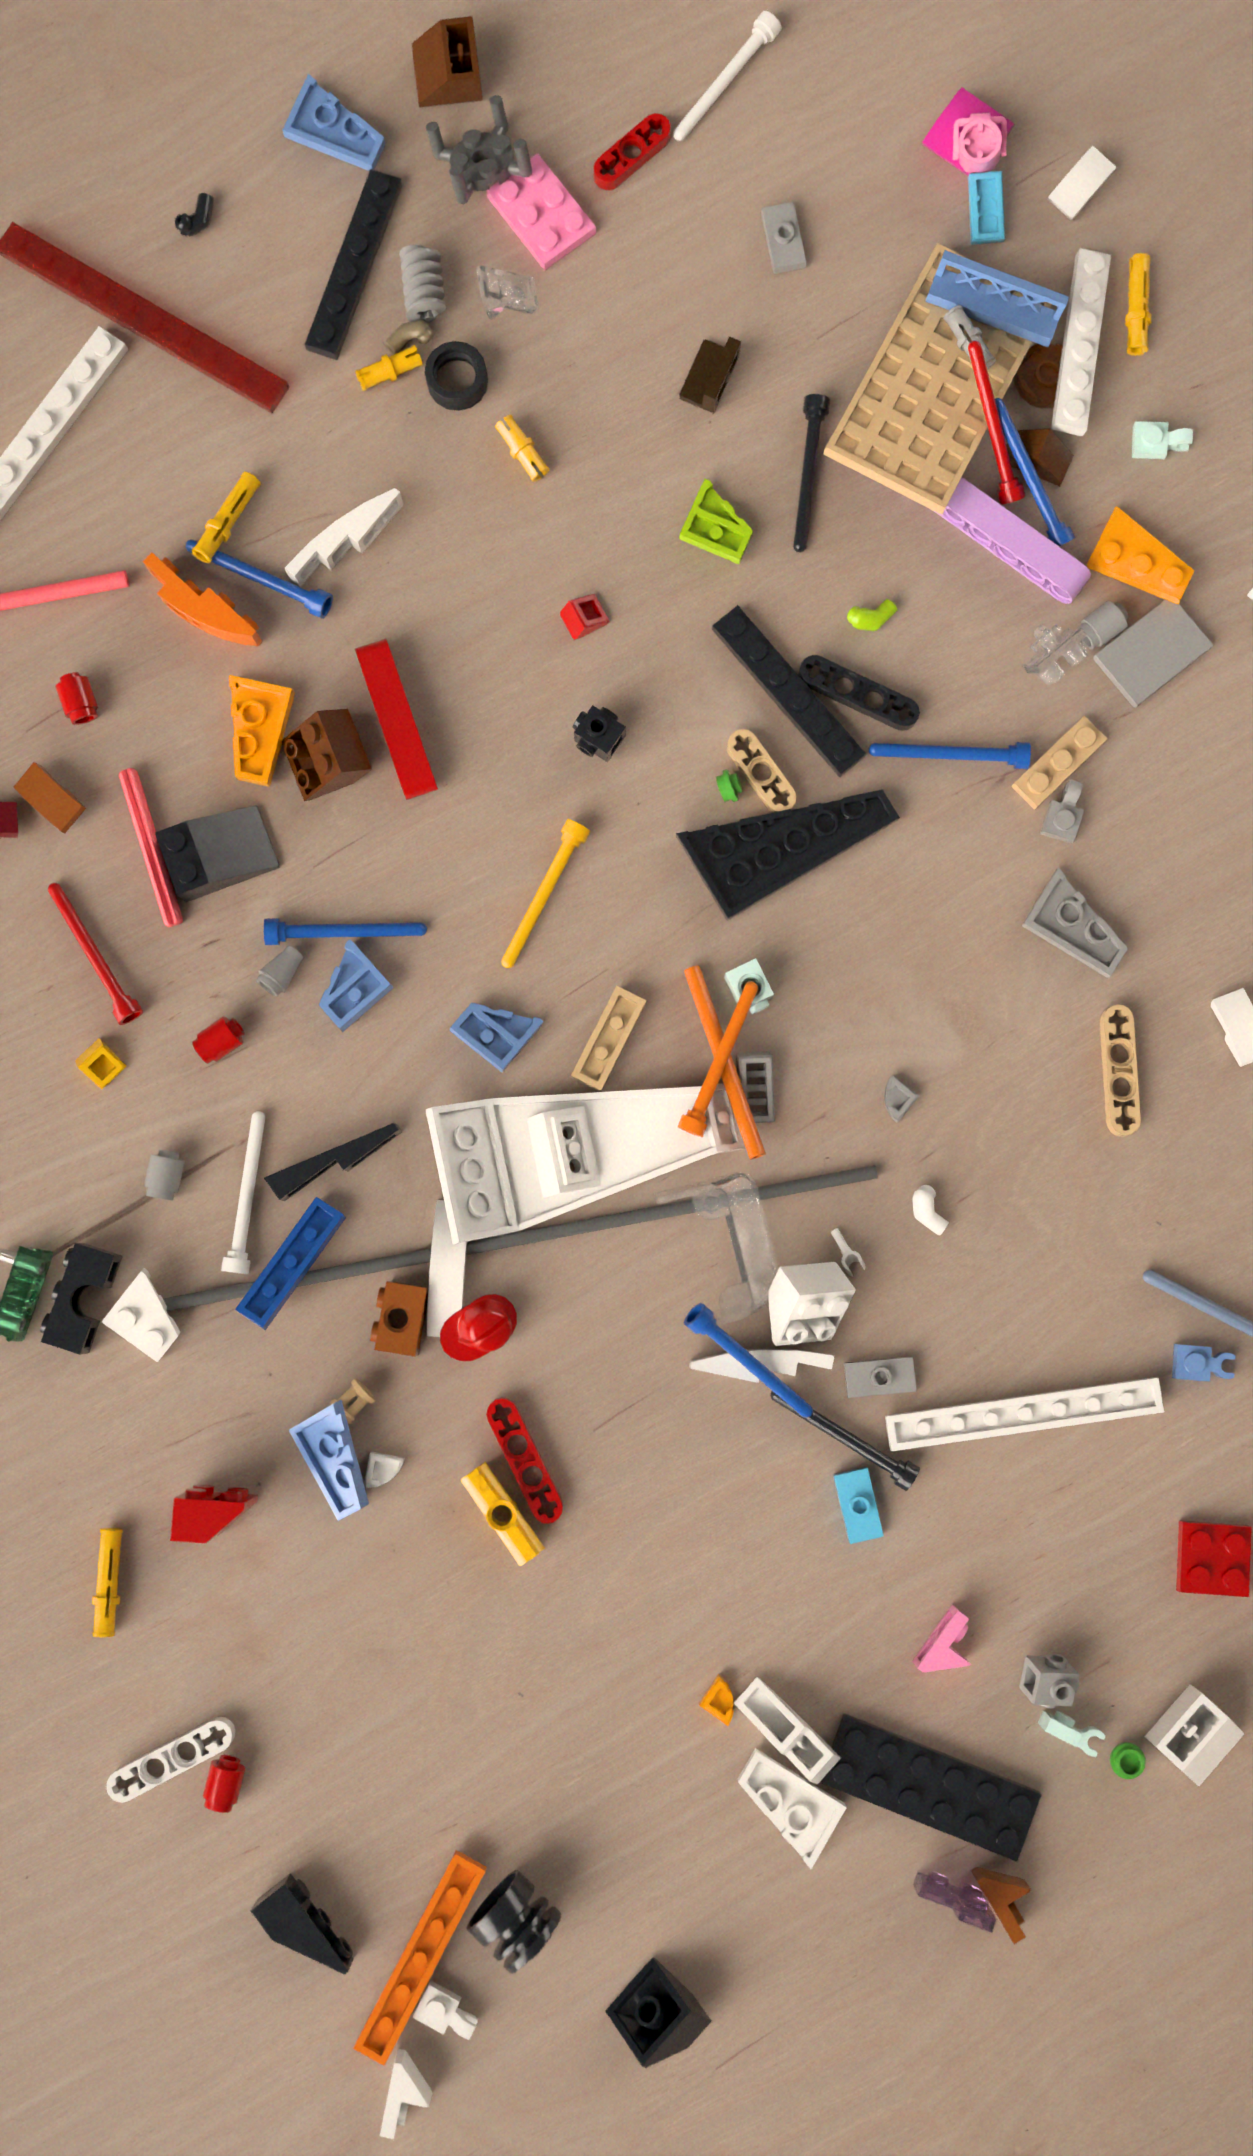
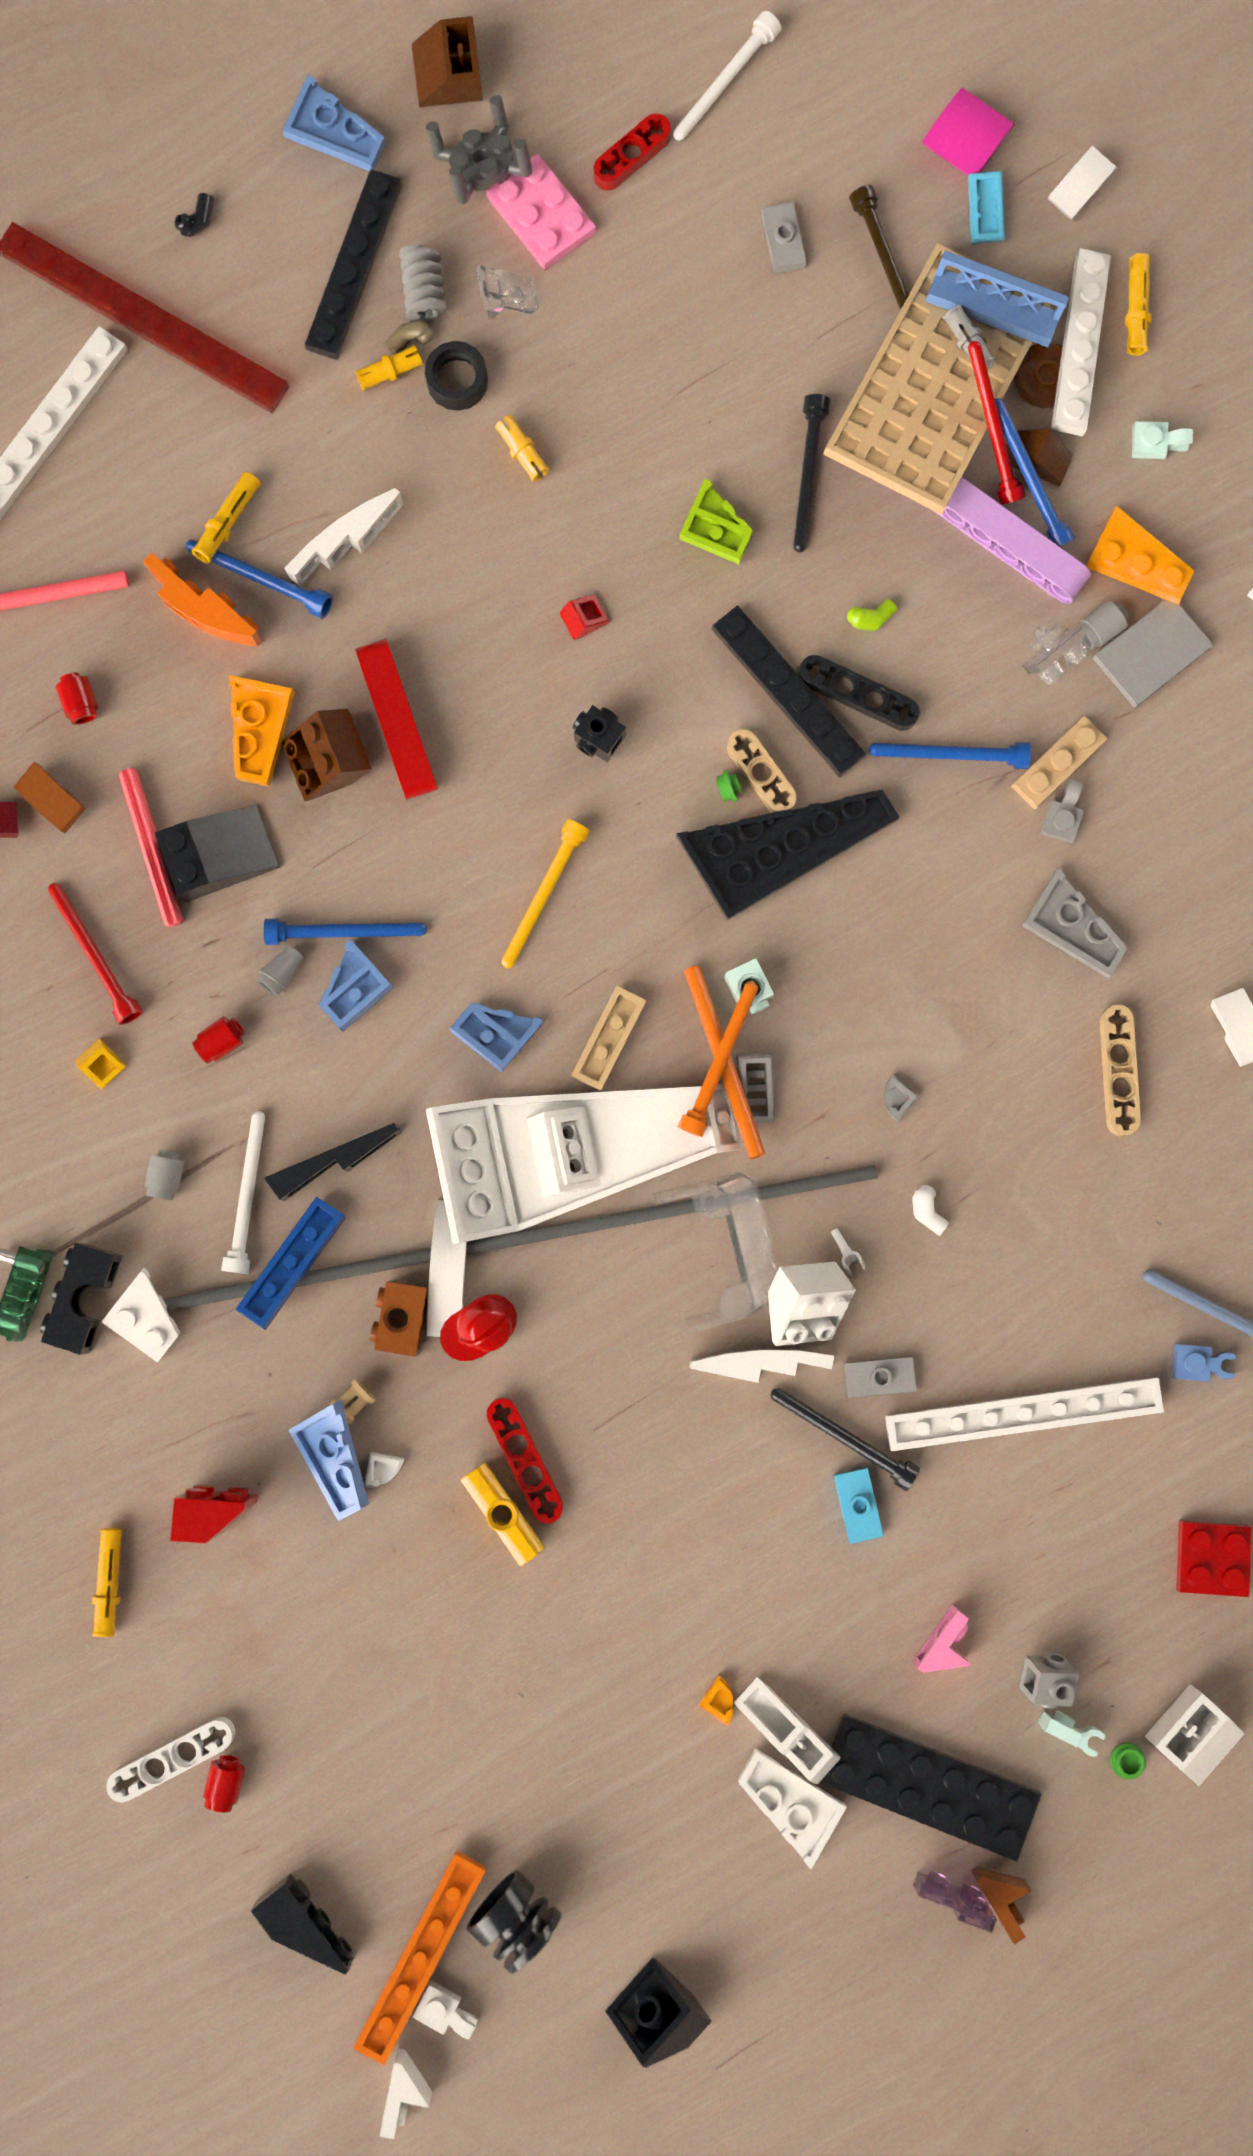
(702, 1321): blue piece -> none
(710, 374): dark brown panel -> none
(864, 202): none -> dark brown piece
(980, 142): bright pink piece -> none

